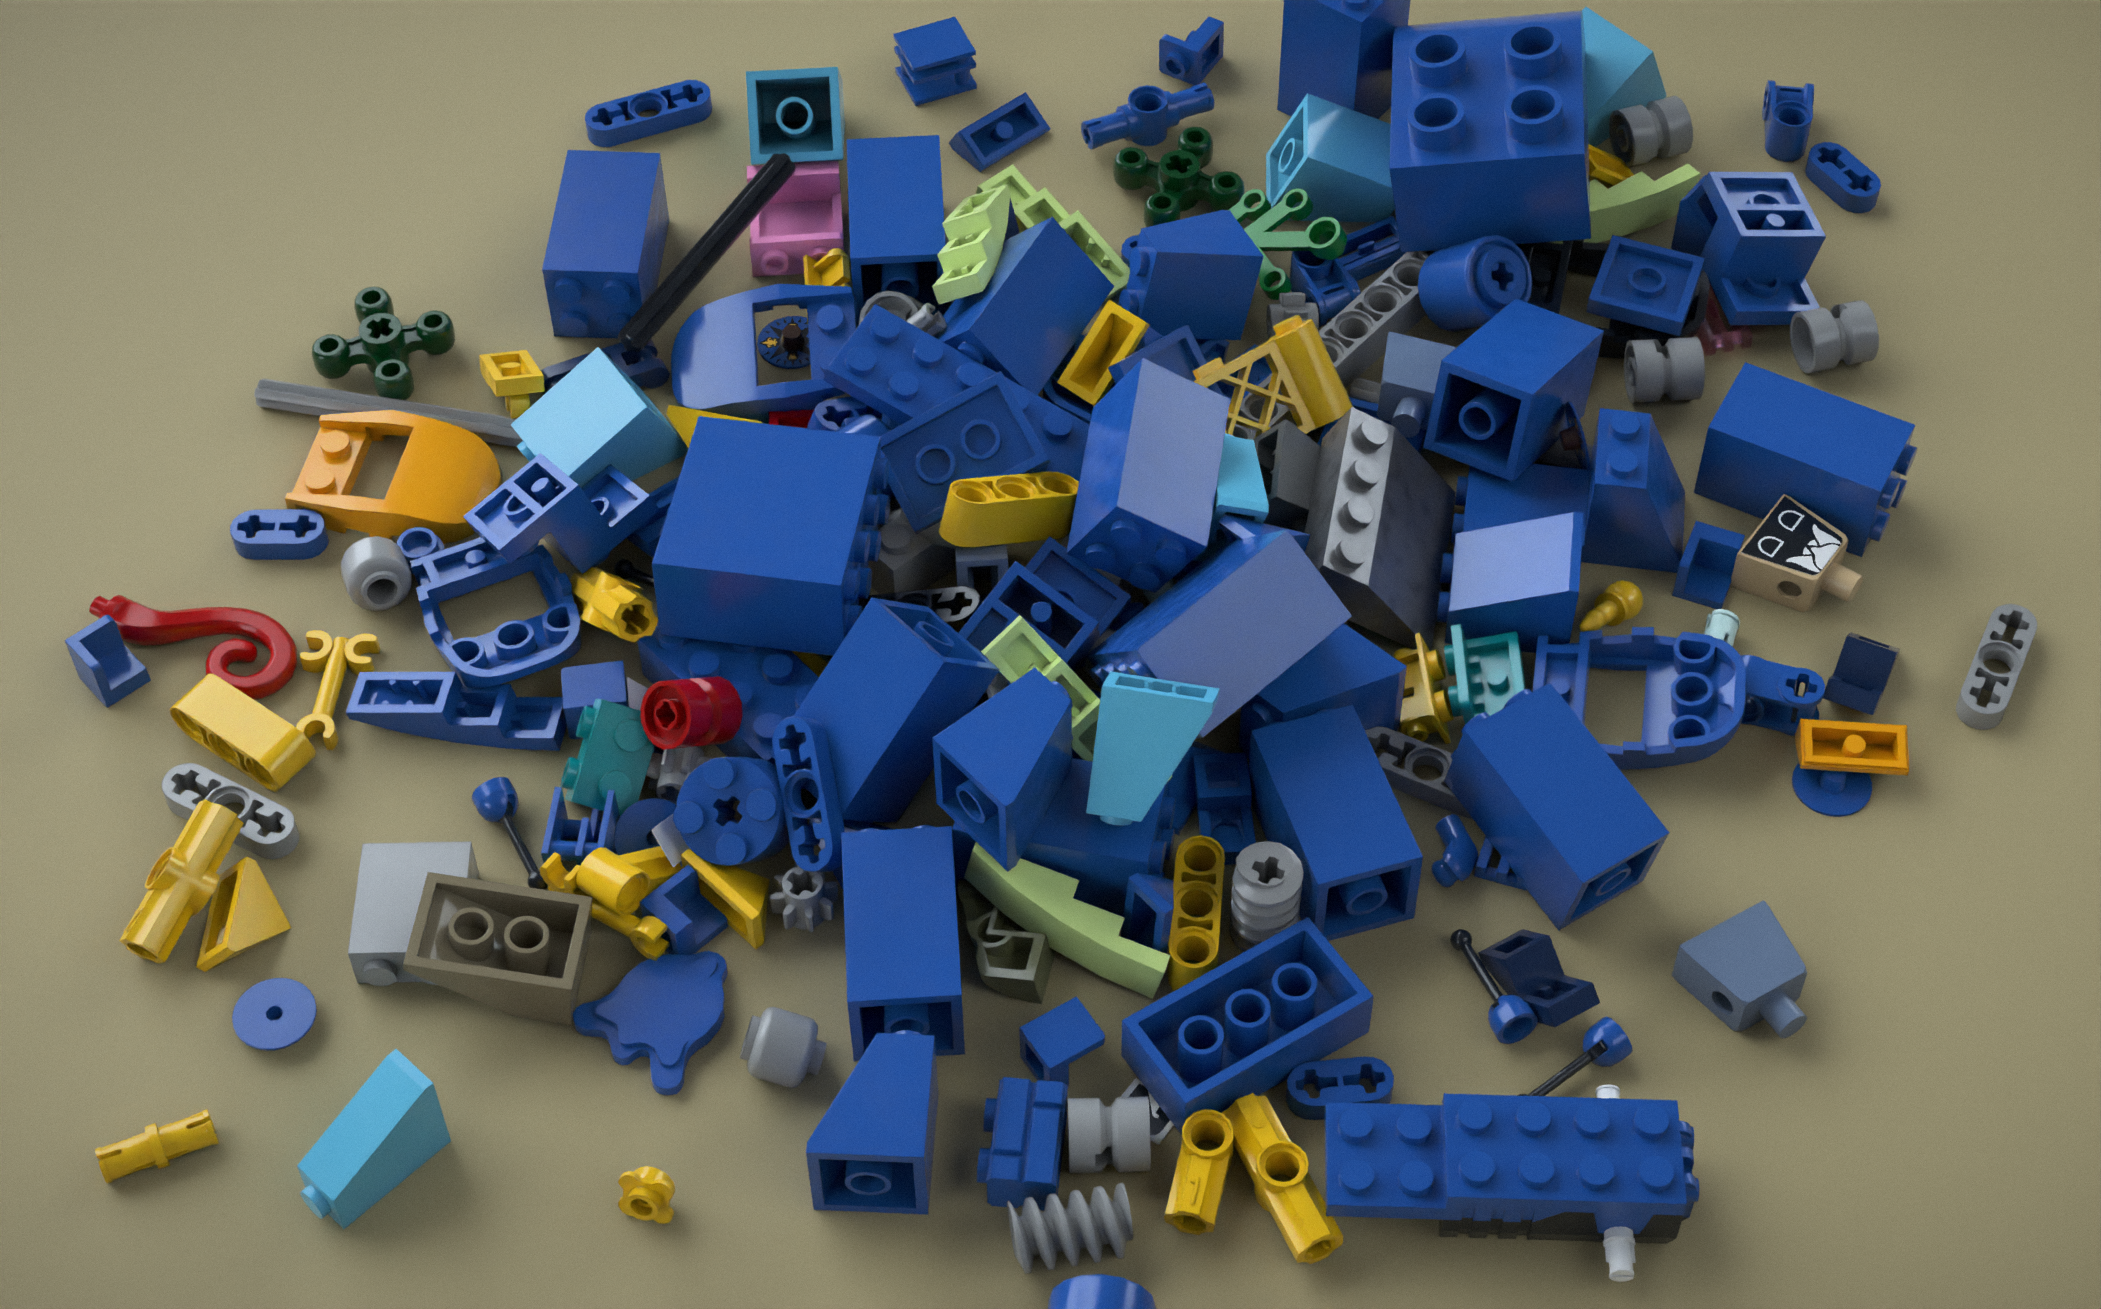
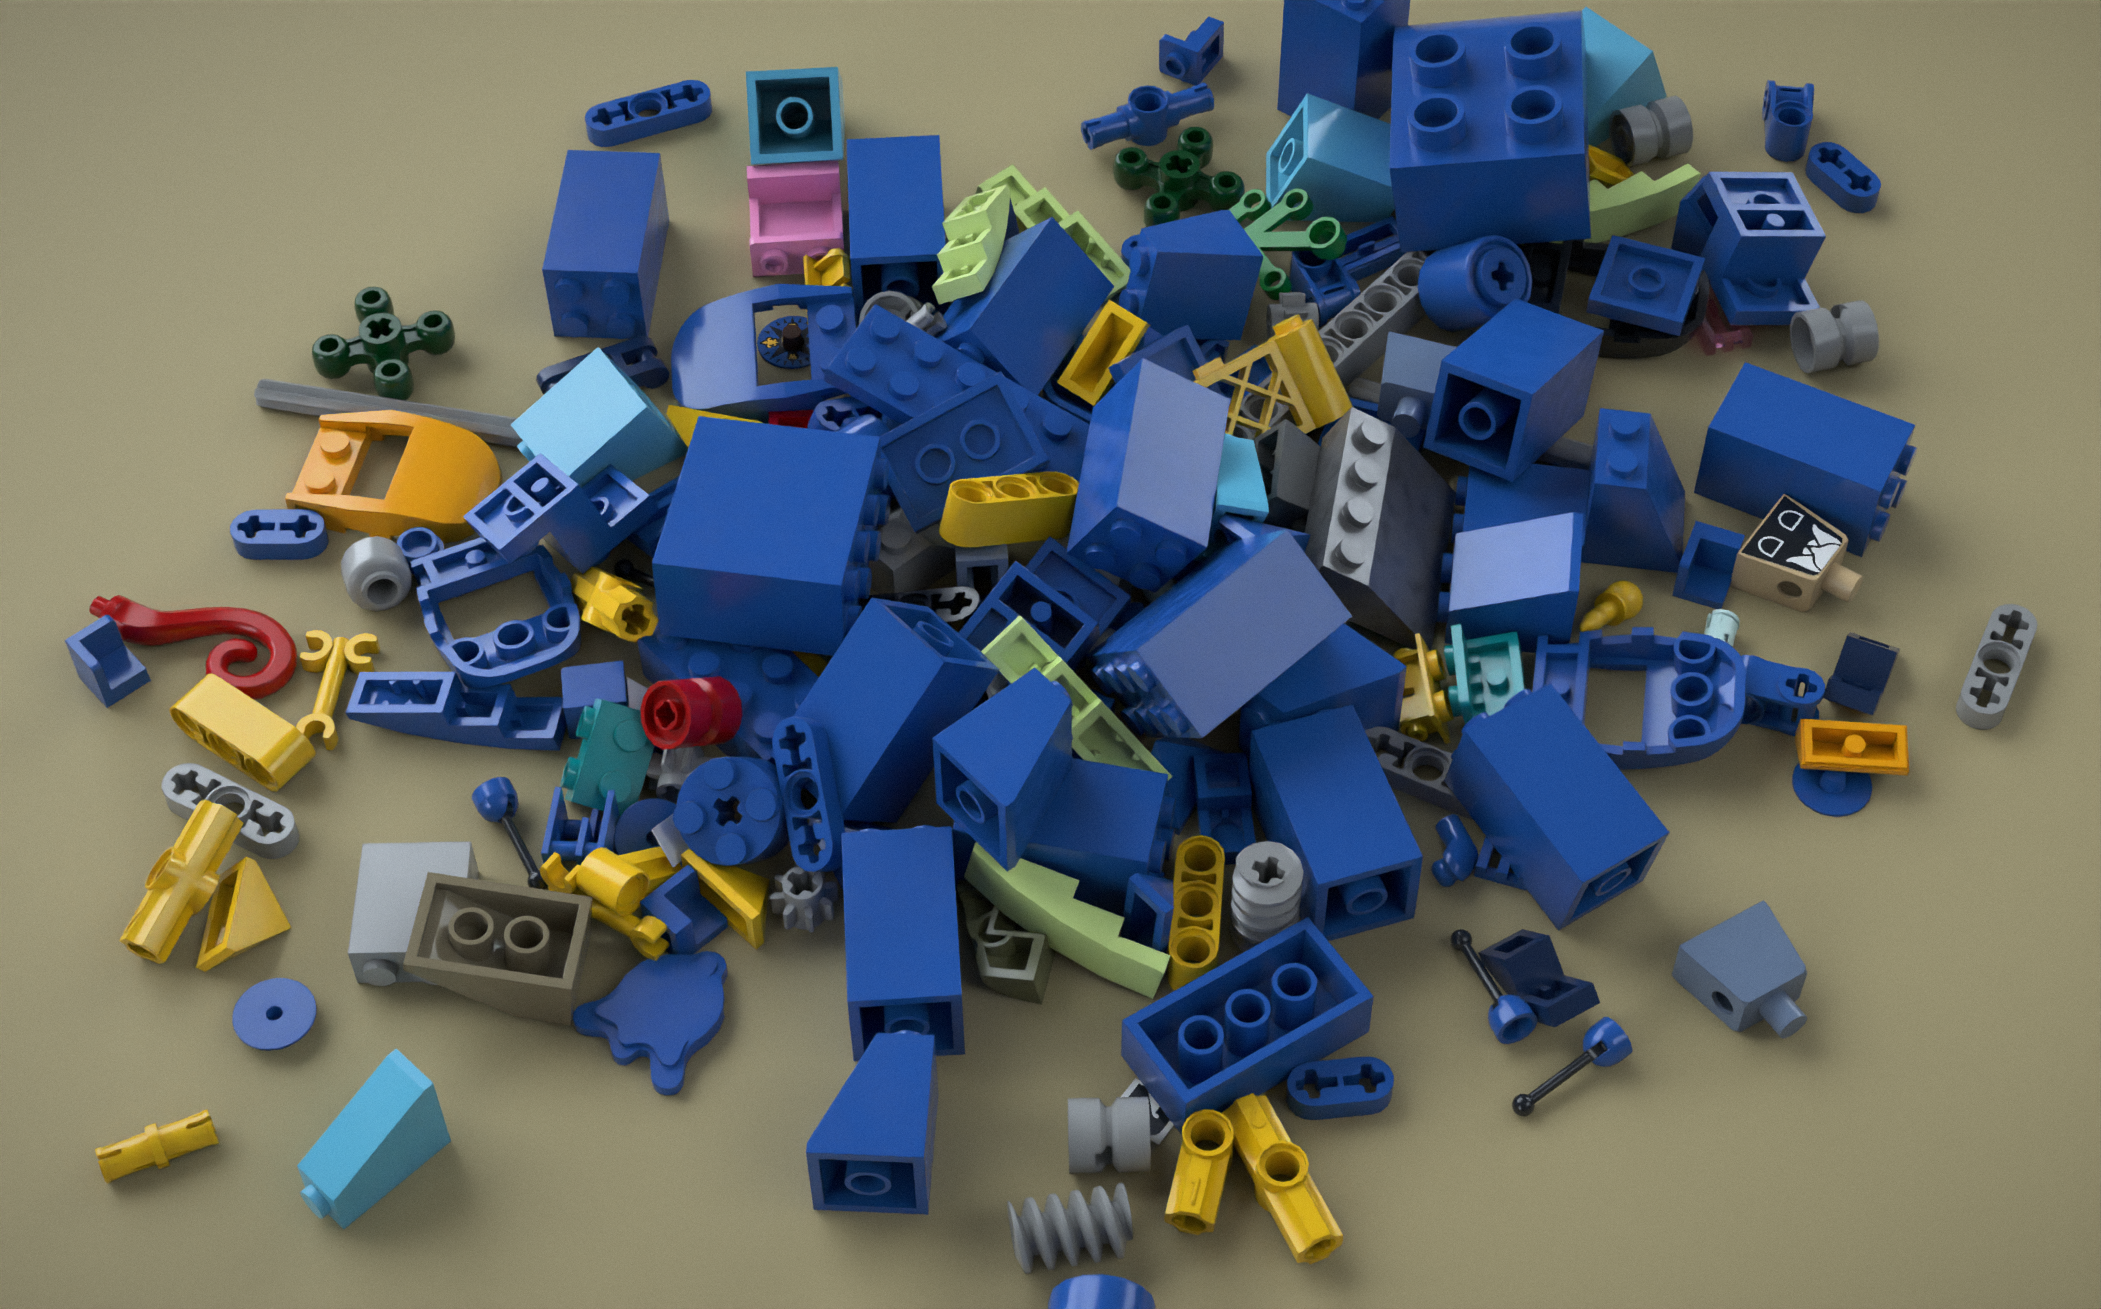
(512, 376): yellow plate -> none
(647, 1194): yellow plate -> none
(706, 253): black axle -> none
(782, 1047): light grey head -> none
(935, 53): blue piece -> none
(1000, 133): blue slope -> none
(1026, 1141): blue brick -> none
(1059, 1039): blue panel -> none
(1141, 740): medium azure slope -> none
(1518, 1167): blue piece -> none
(1574, 438): piece -> none
(1666, 369): light grey wheel -> none

